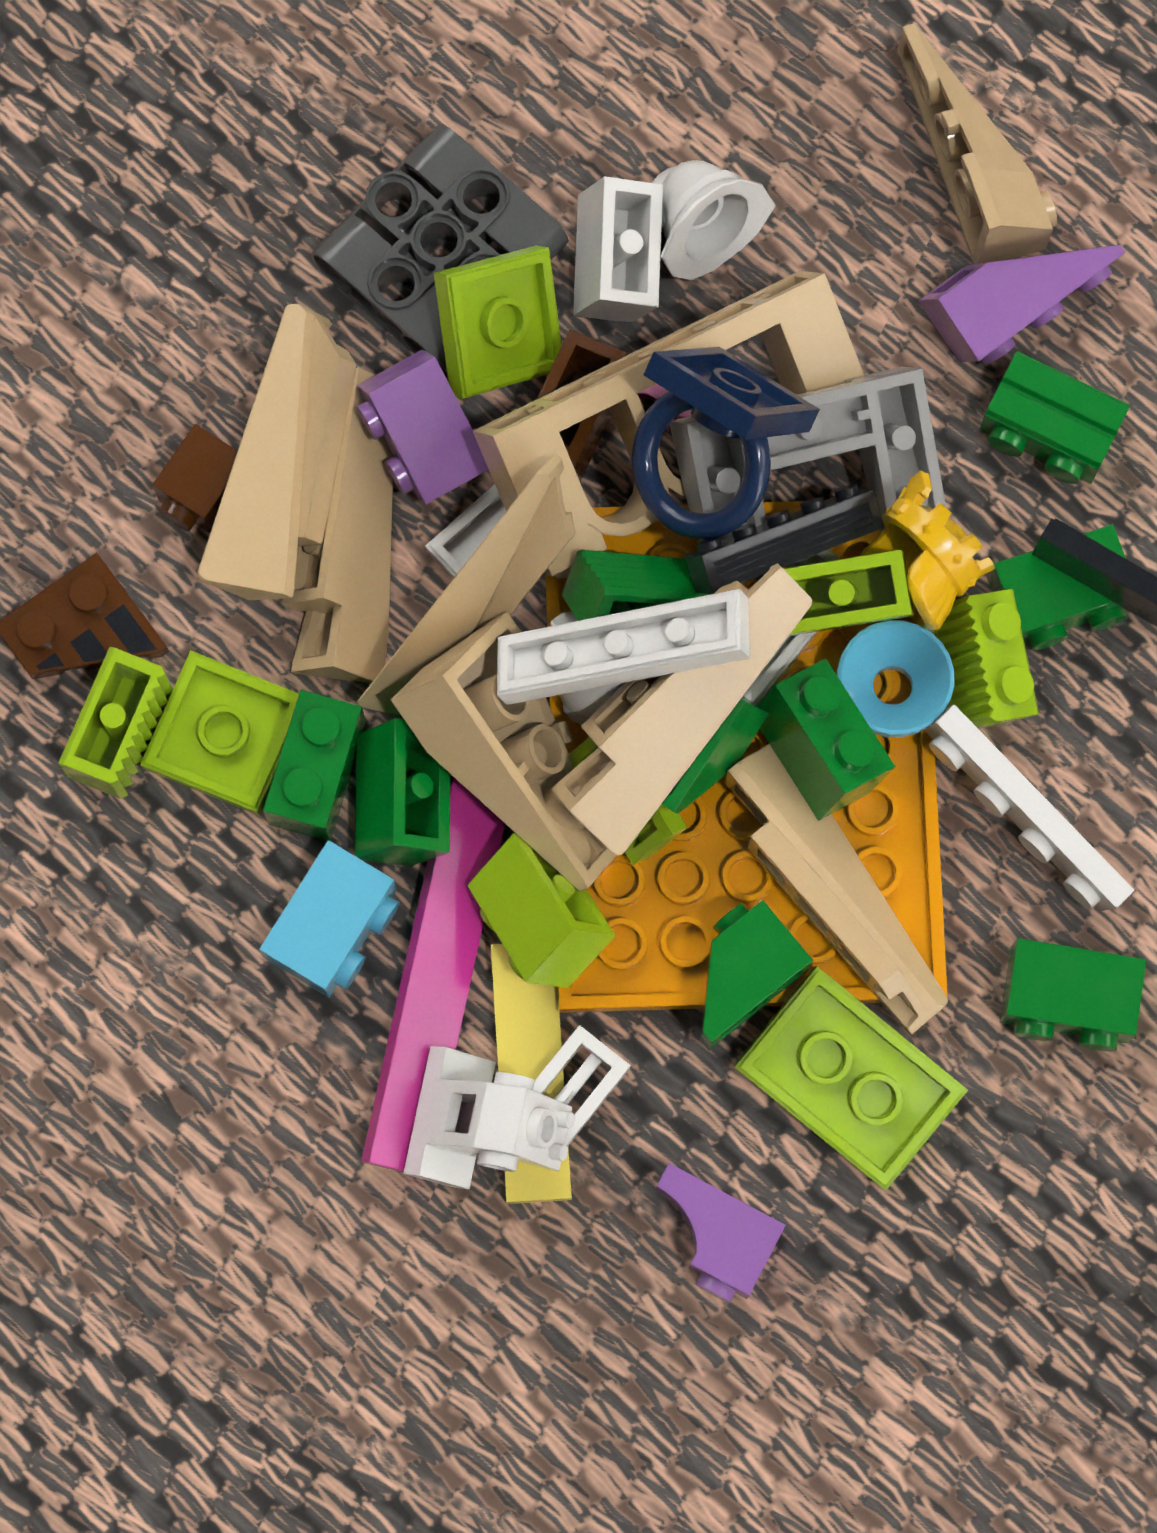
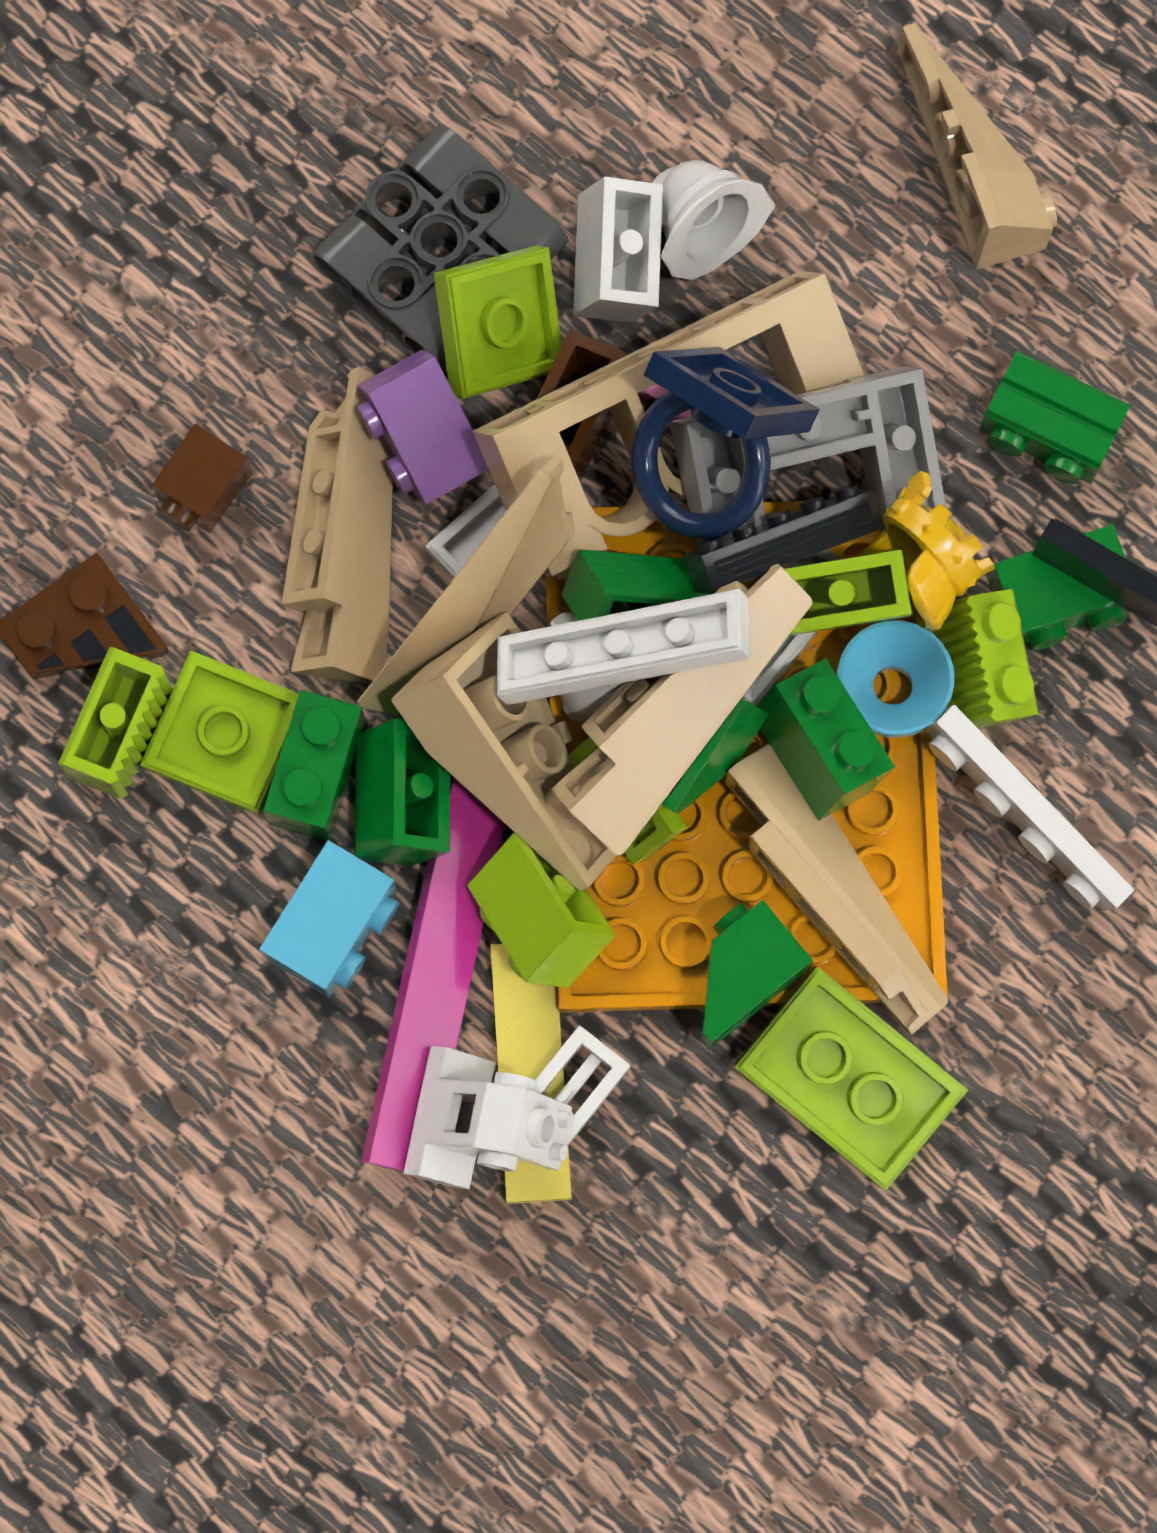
(284, 463): tan wedge -> none
(727, 1234): medium lavender arch -> none
(996, 299): medium lavender slope -> none
(1072, 993): green brick -> none

